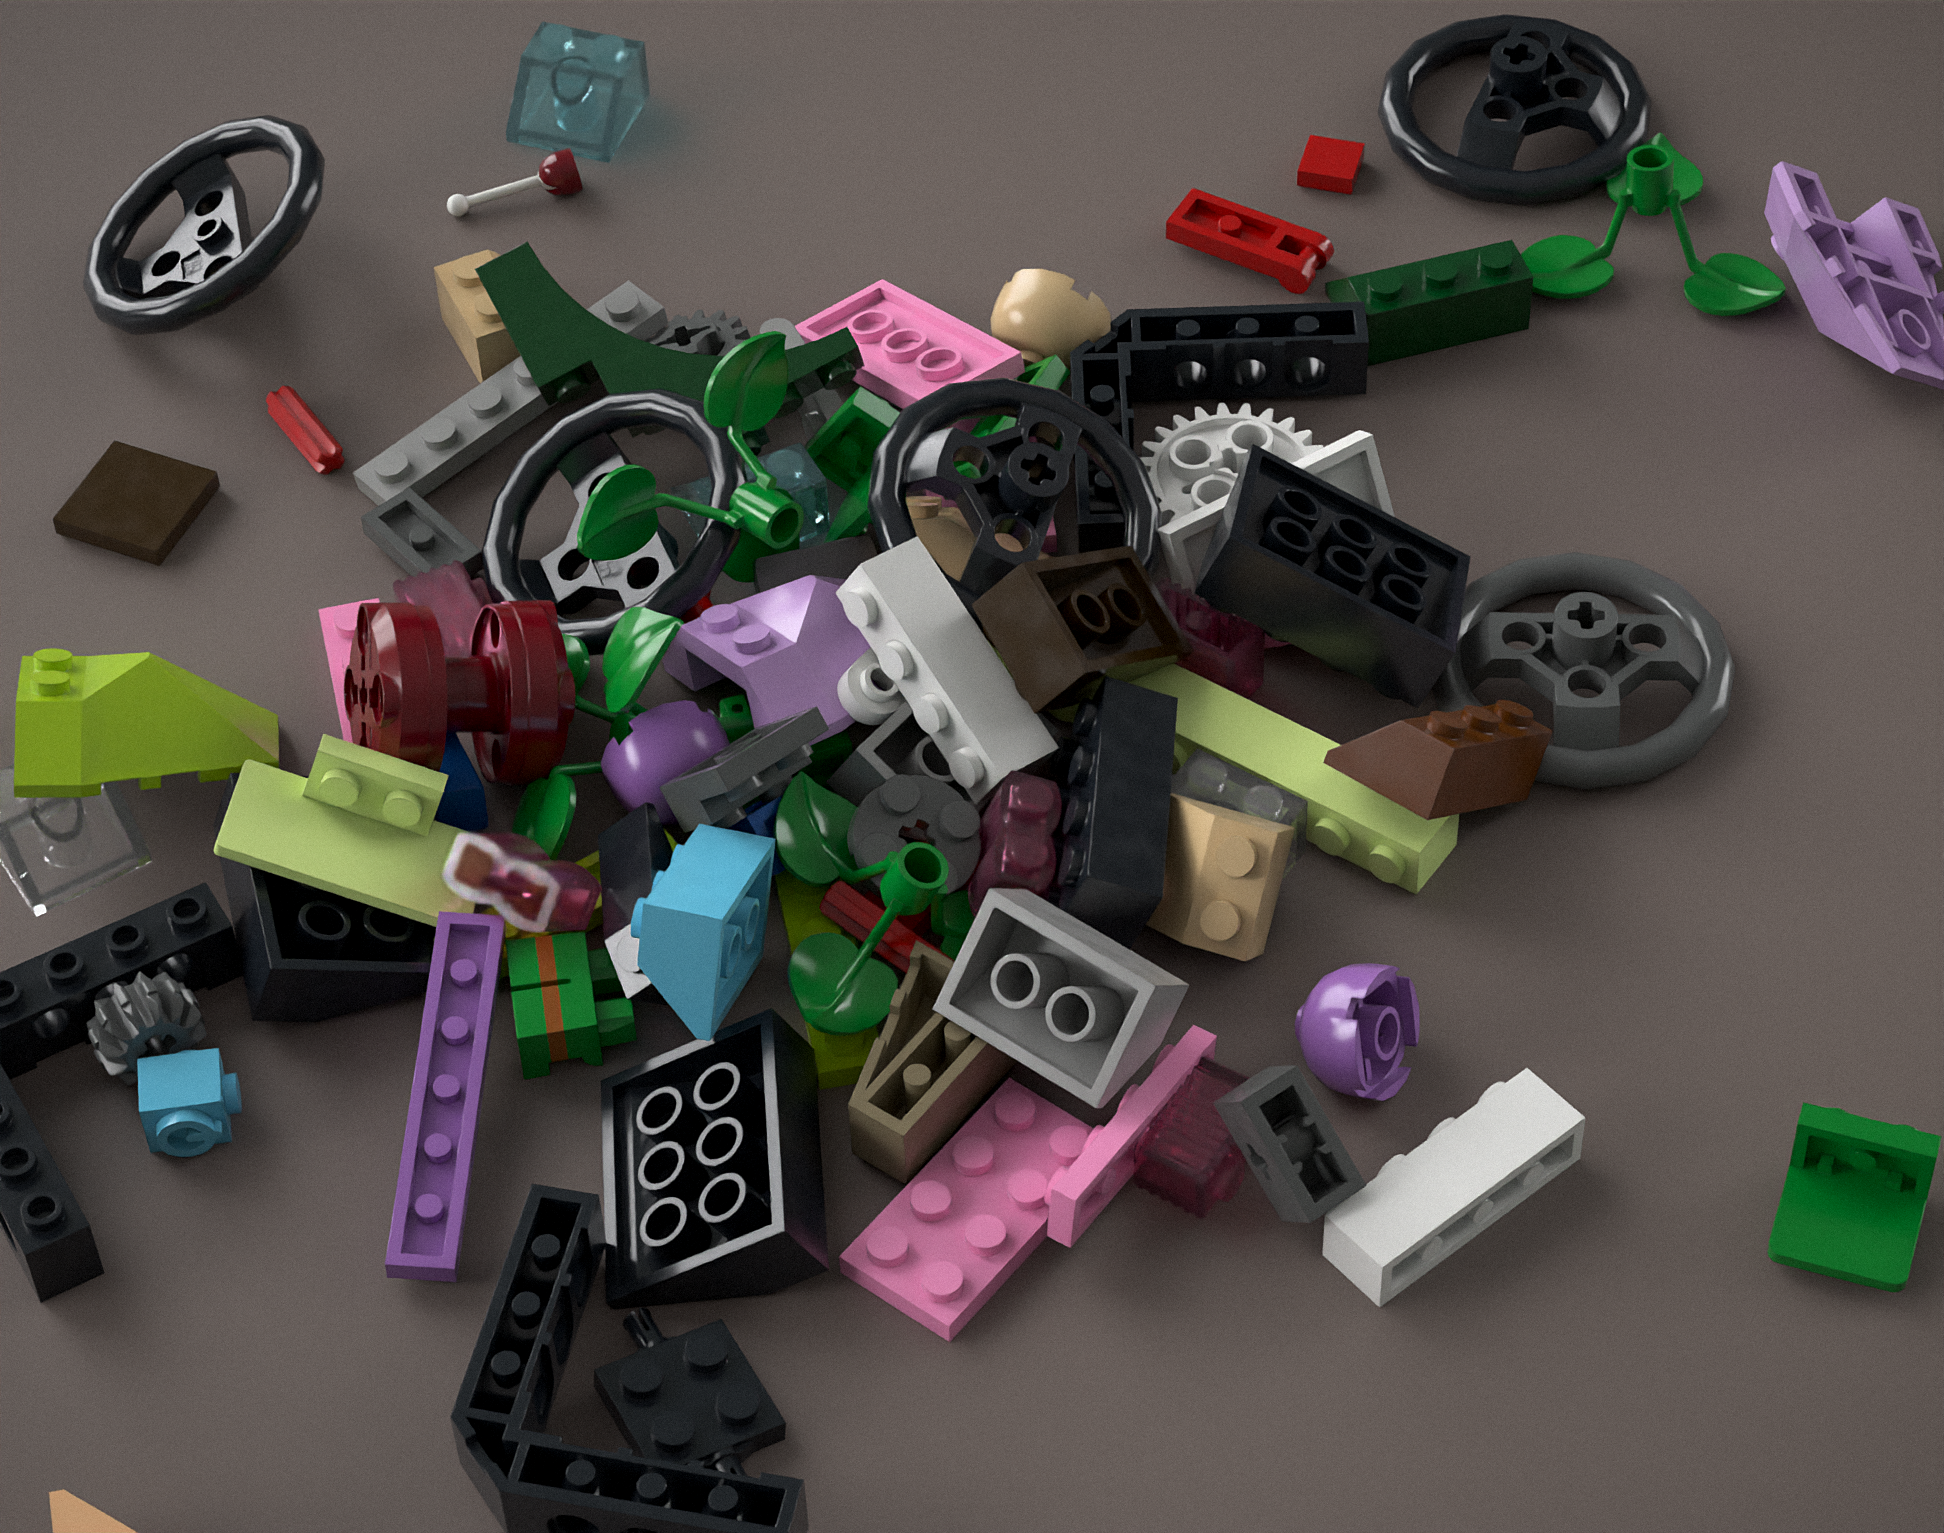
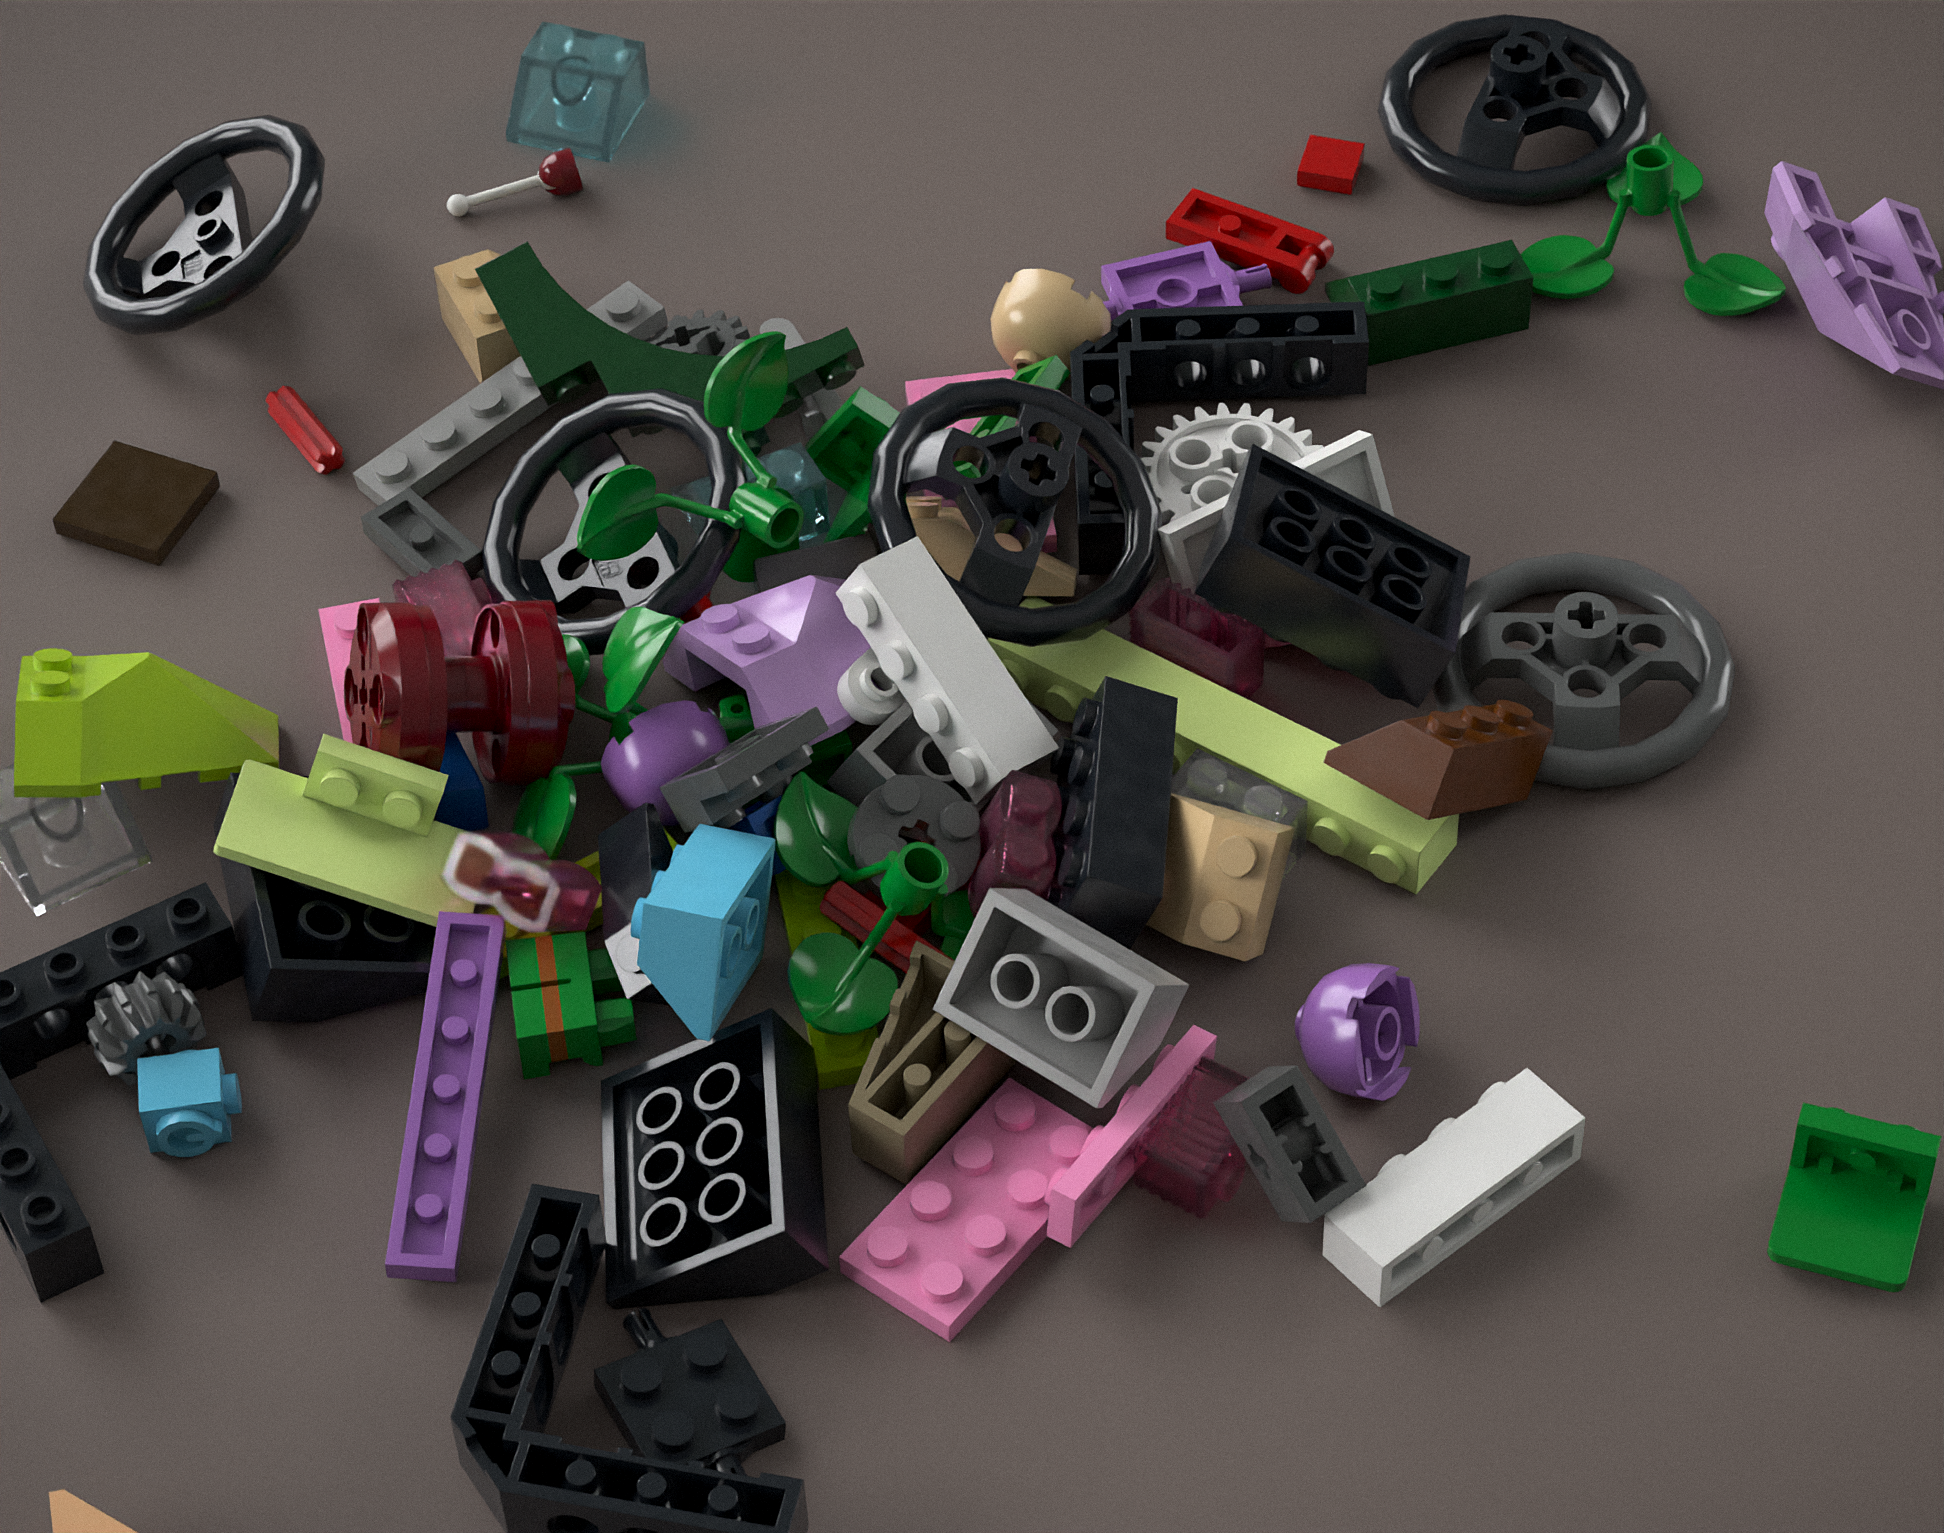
(911, 344): bright pink plate -> none
(1075, 622): dark brown slope -> none
(1178, 280): none -> medium lavender plate

